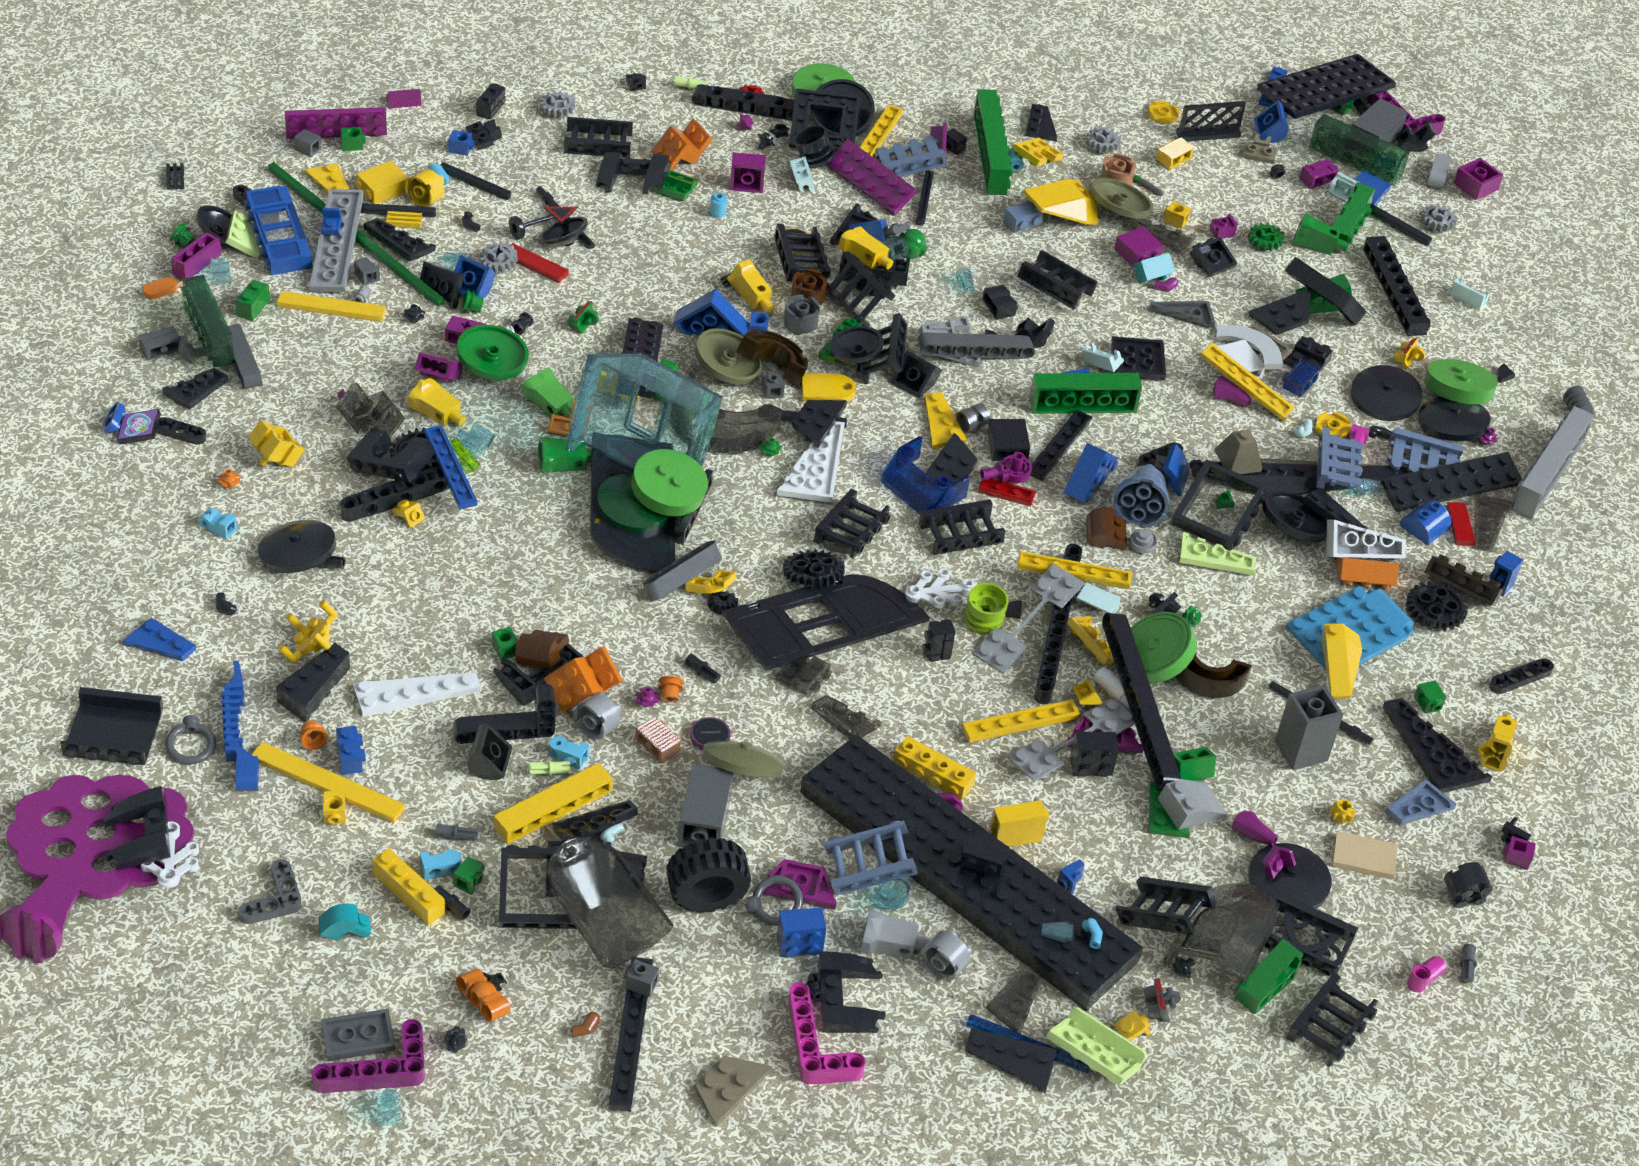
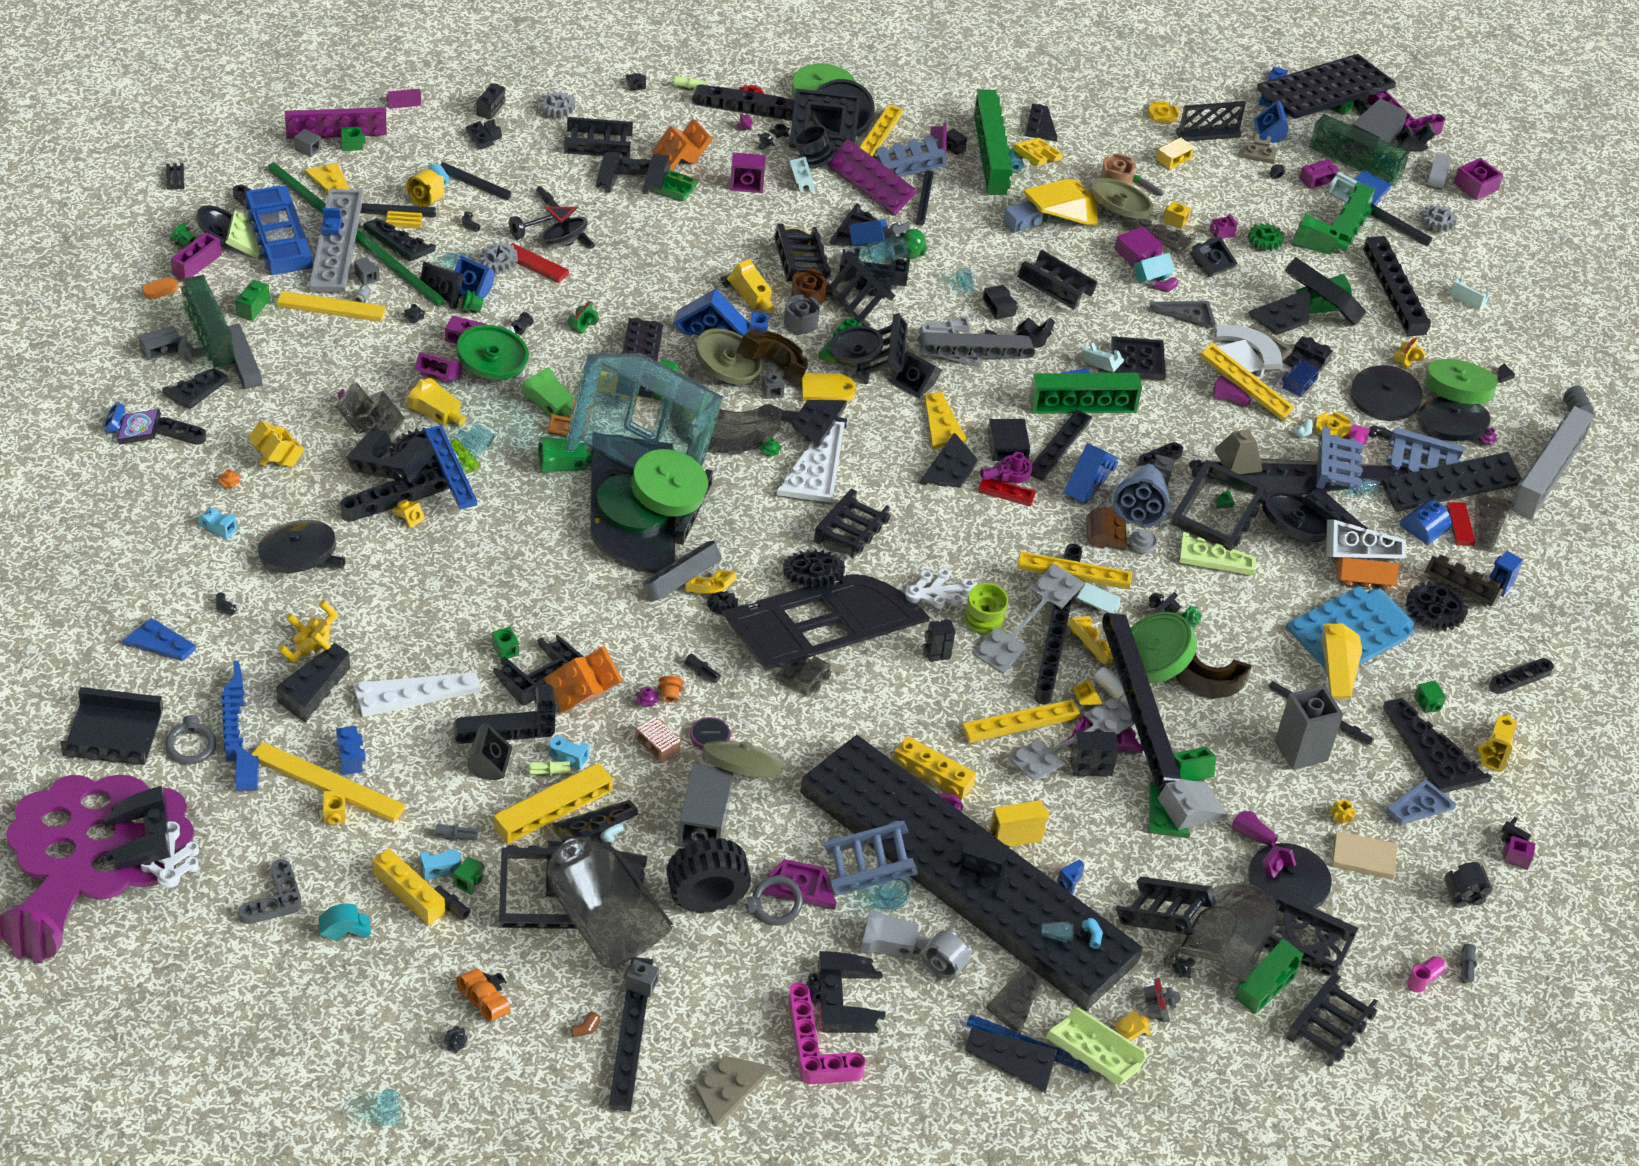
(220, 270): clear light blue brick -> none
(316, 738): orange piece -> none
(358, 1034): dark grey plate -> none
(376, 1069): magenta beam -> none
(382, 182): yellow brick -> none
(460, 142): blue brick -> none
(540, 648): reddish brown brick -> none
(597, 716): light grey brick -> none
(718, 205): medium azure brick -> none
(801, 932): blue brick -> none
(844, 719): clear smoke wing -> none
(865, 247): yellow piece -> none
(915, 486): clear blue windscreen -> none
(961, 513): black fence -> none
(973, 417): flat silver wheel -> none
(1014, 609): black tile -> none
(1103, 140): light grey gear -> none
(1177, 469): blue slope -> none

